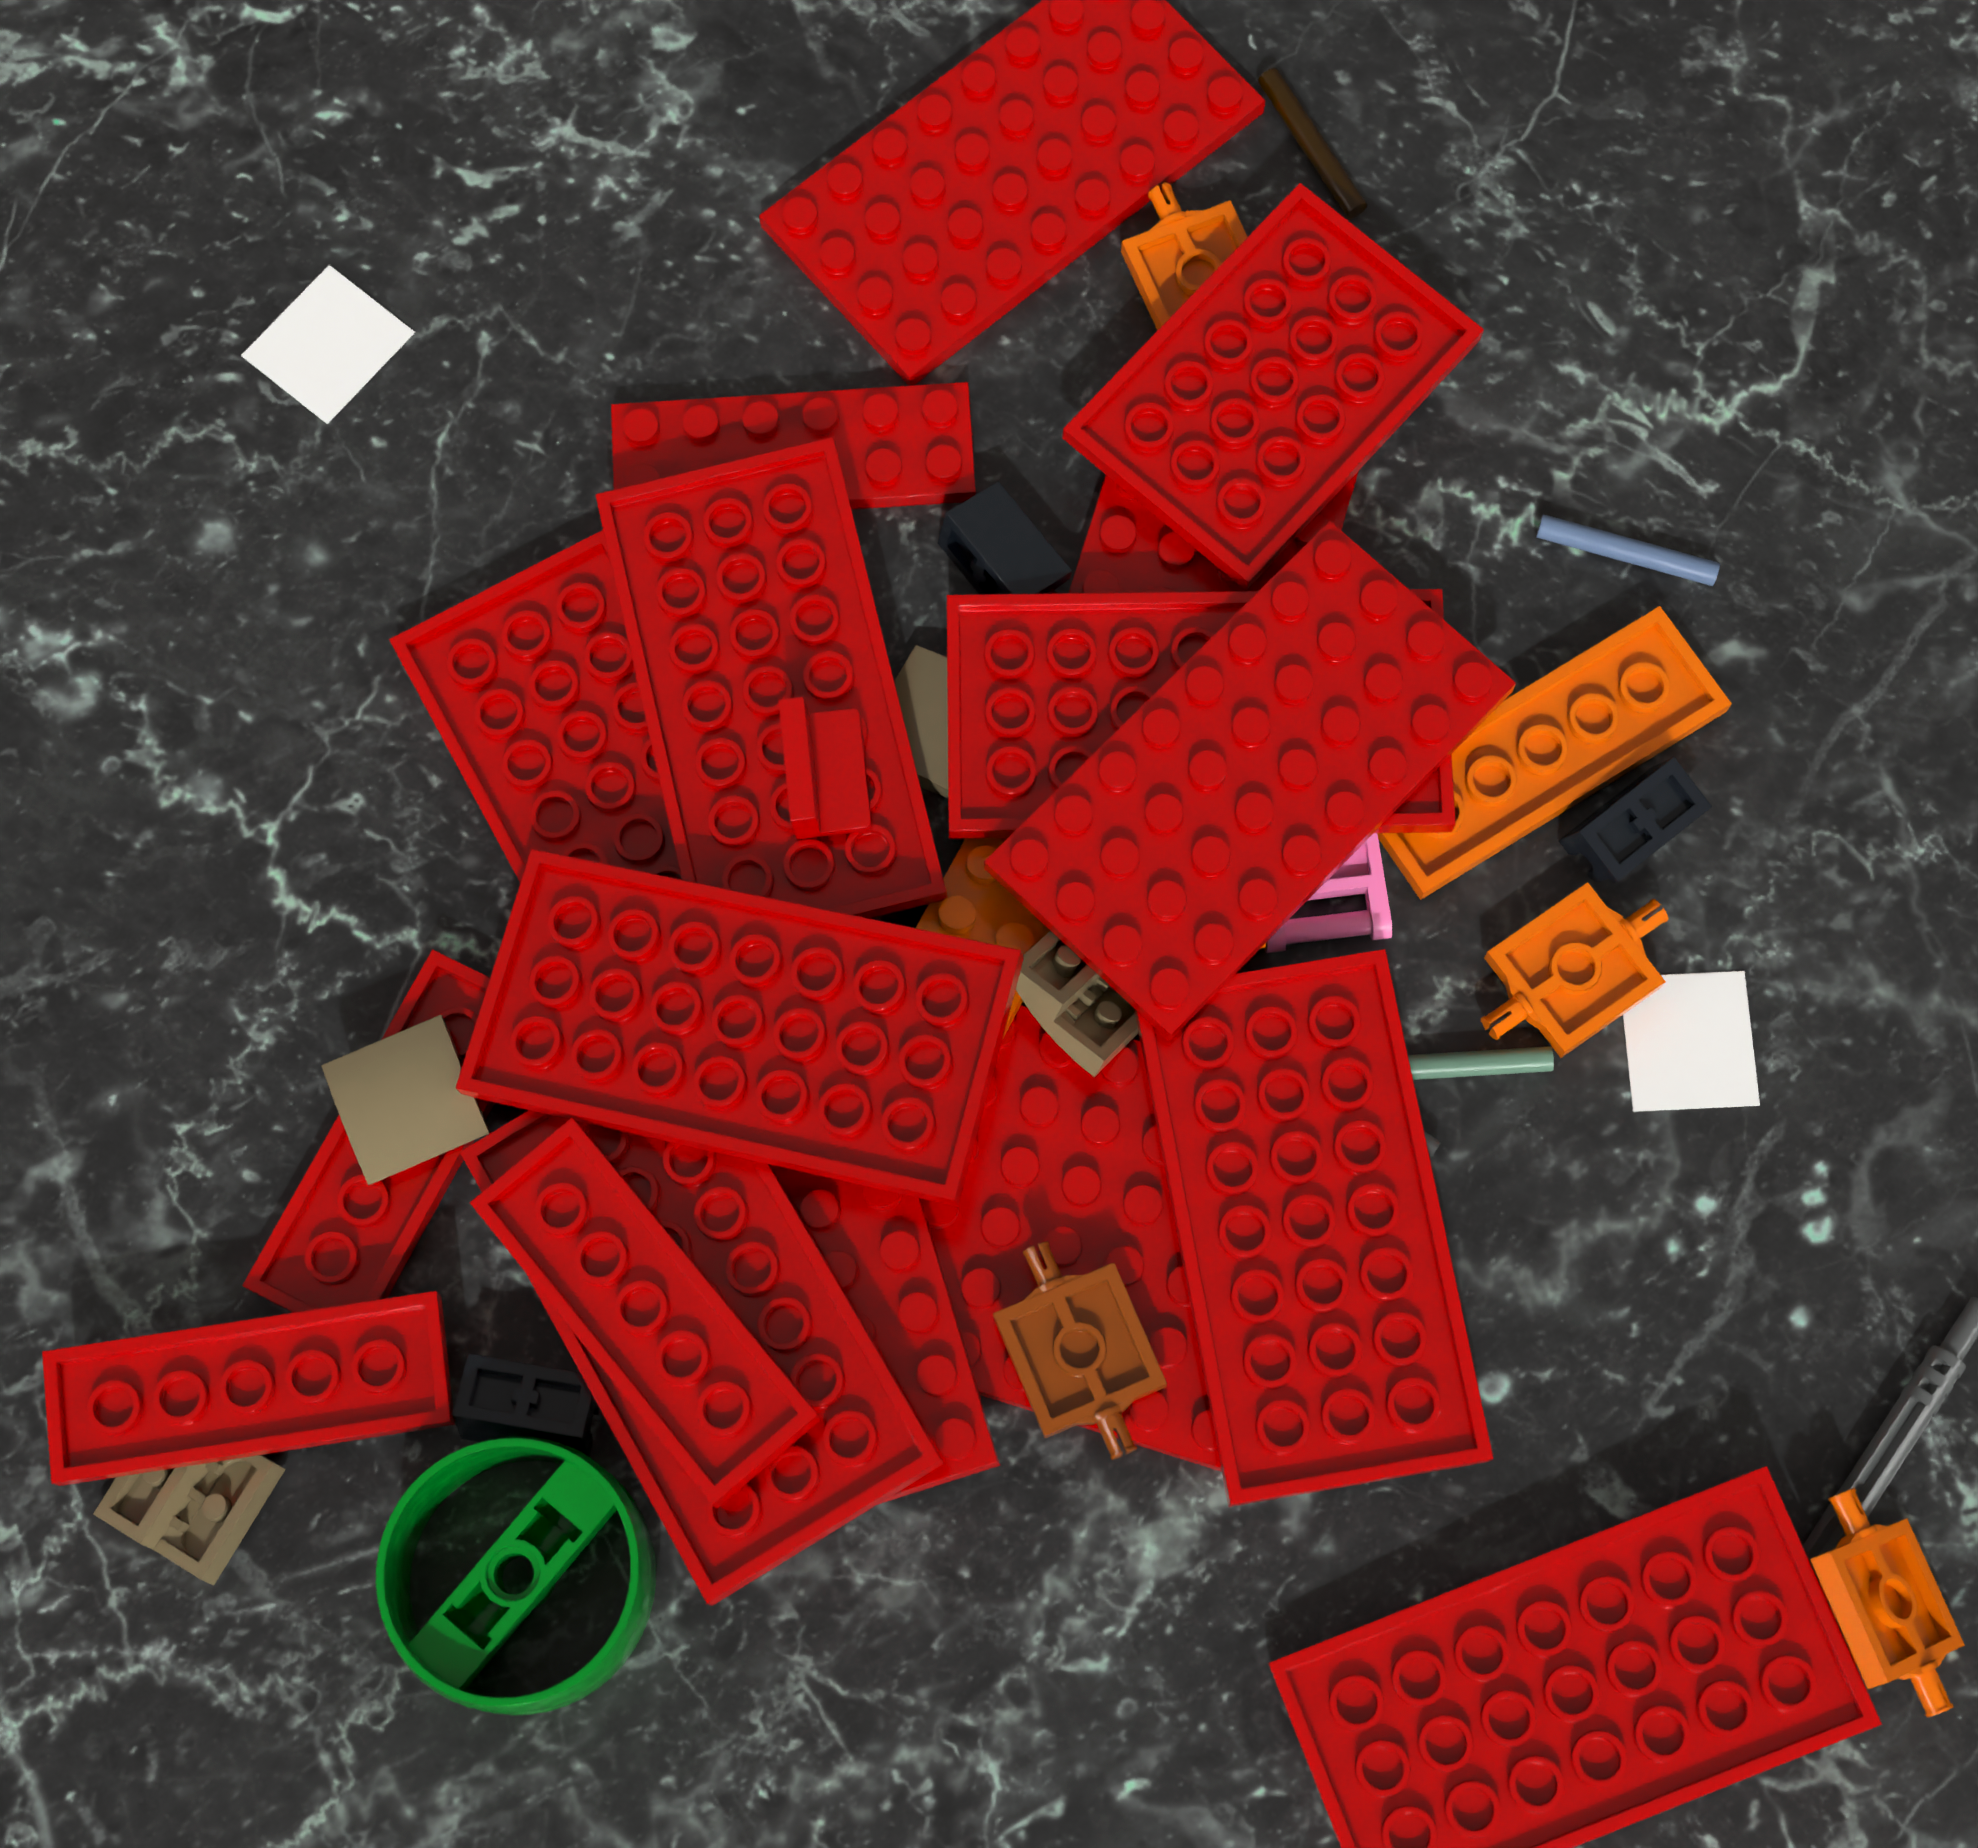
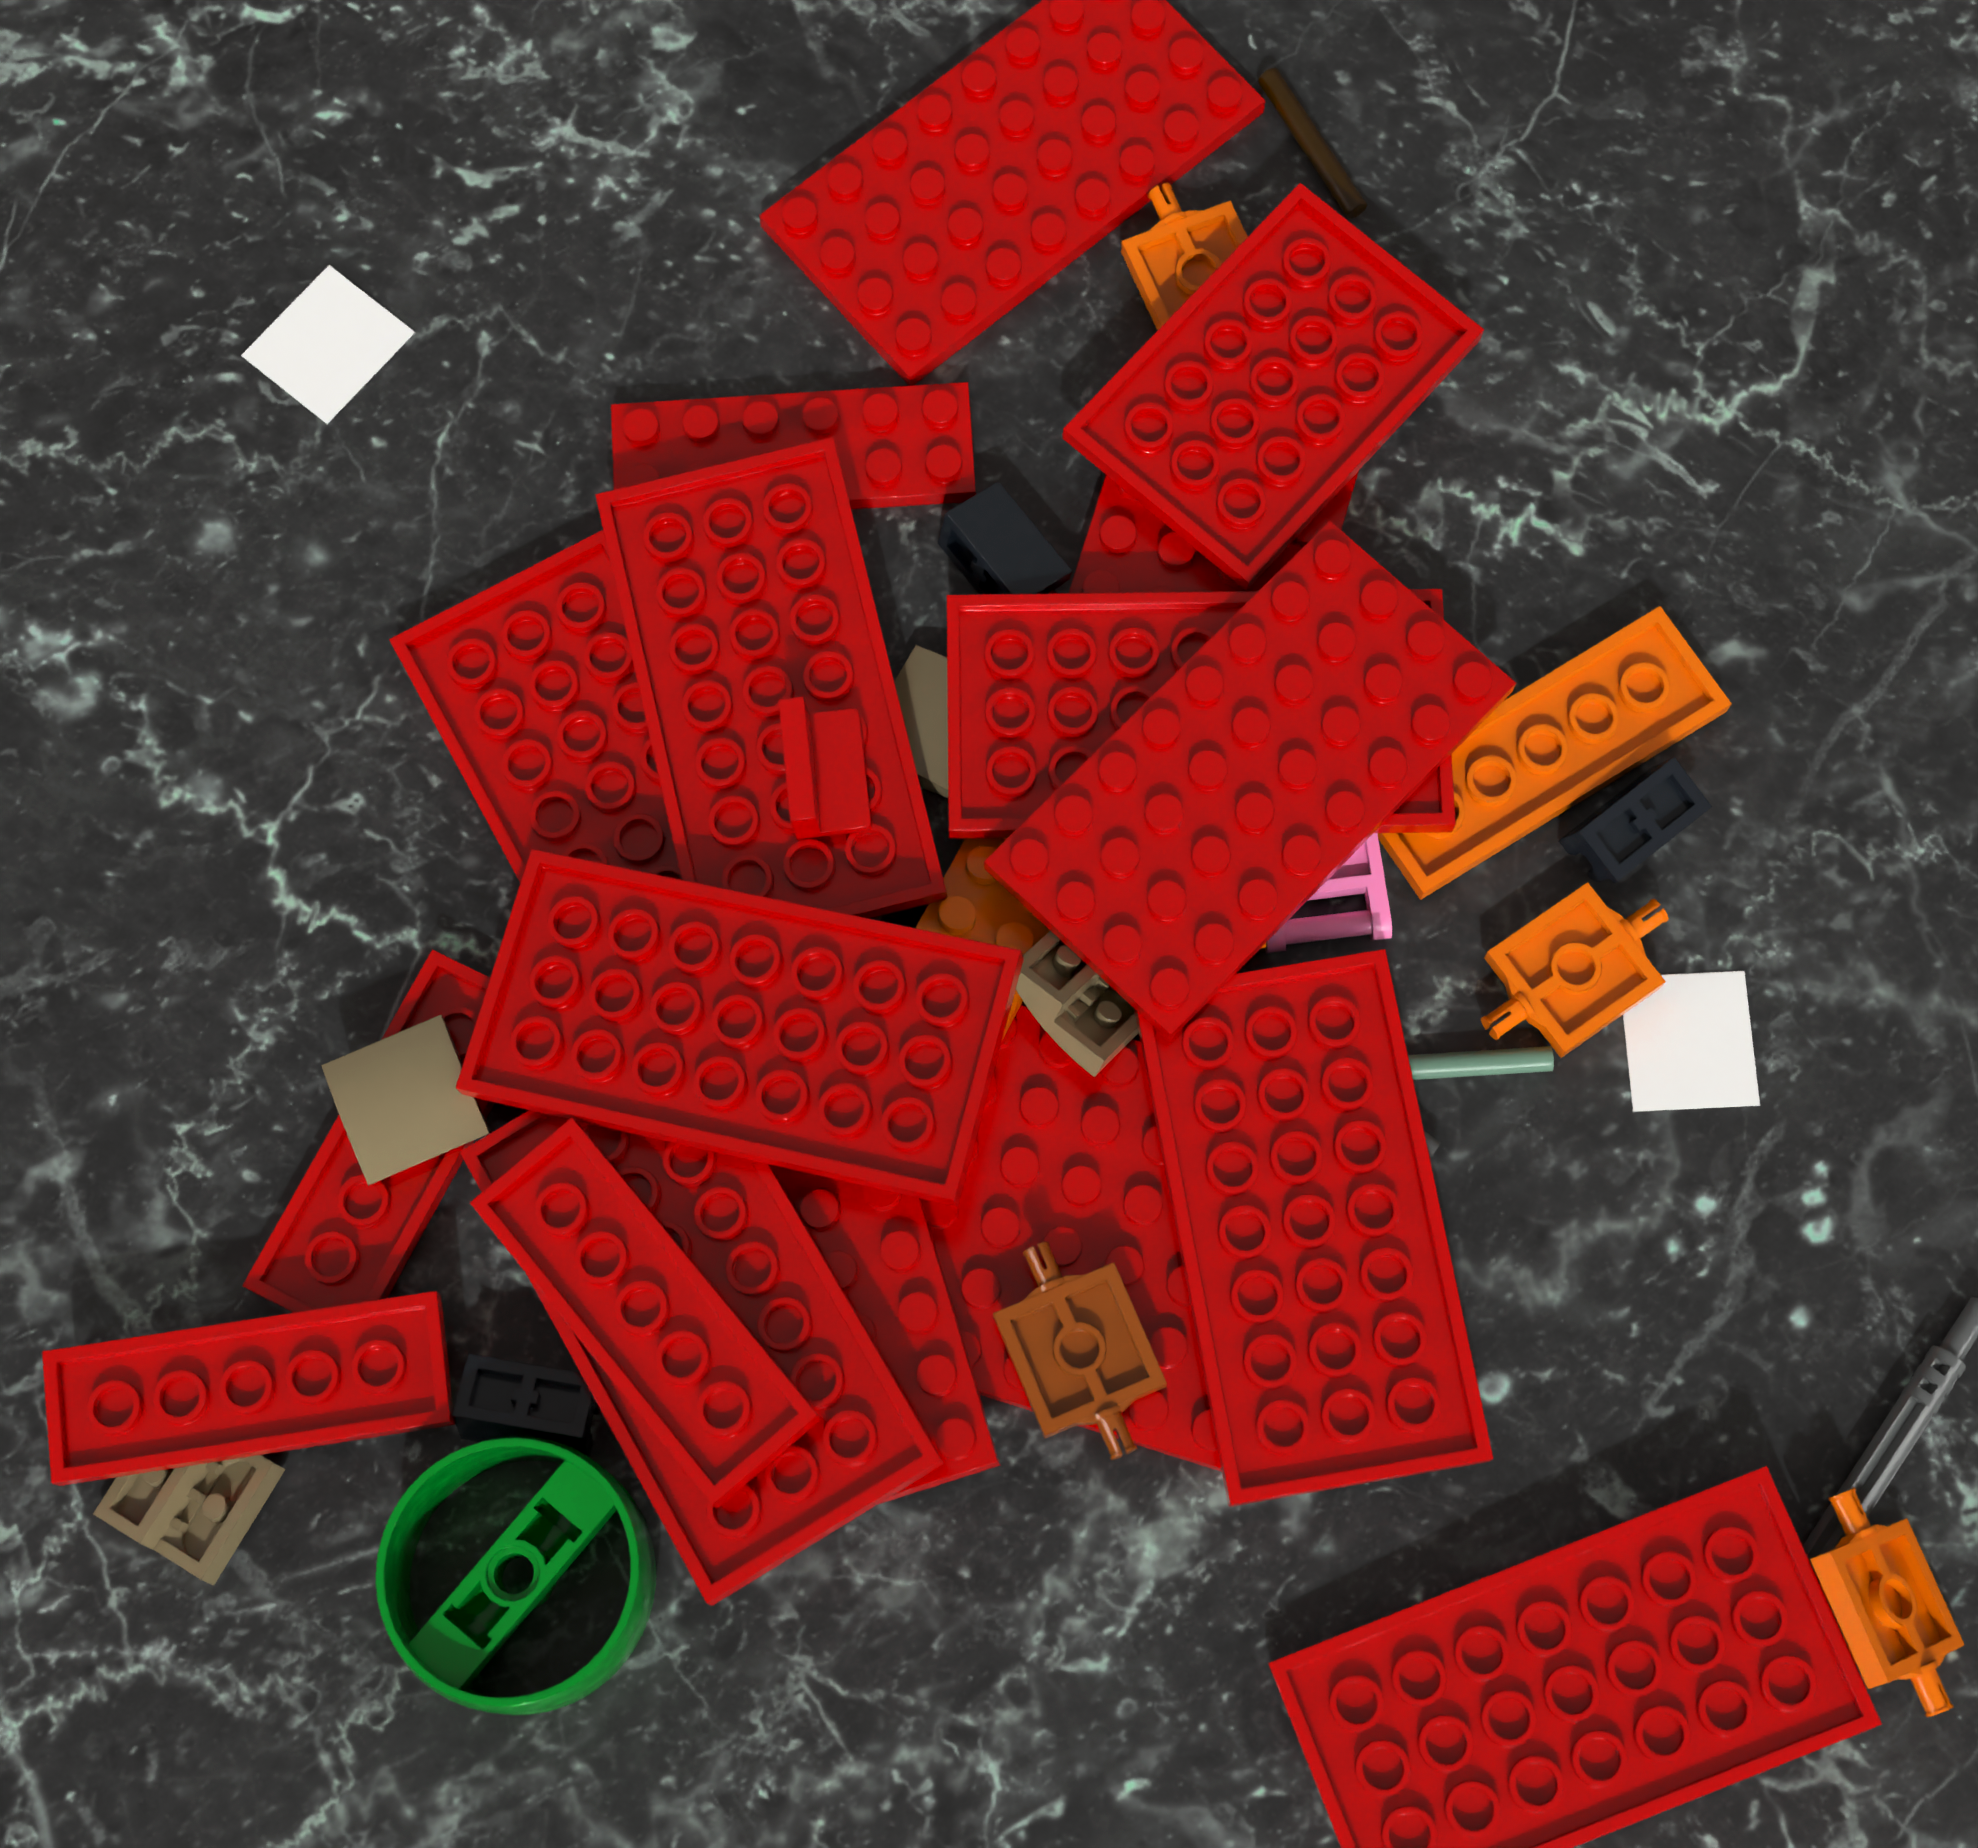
(1628, 550): sand blue bar -> none

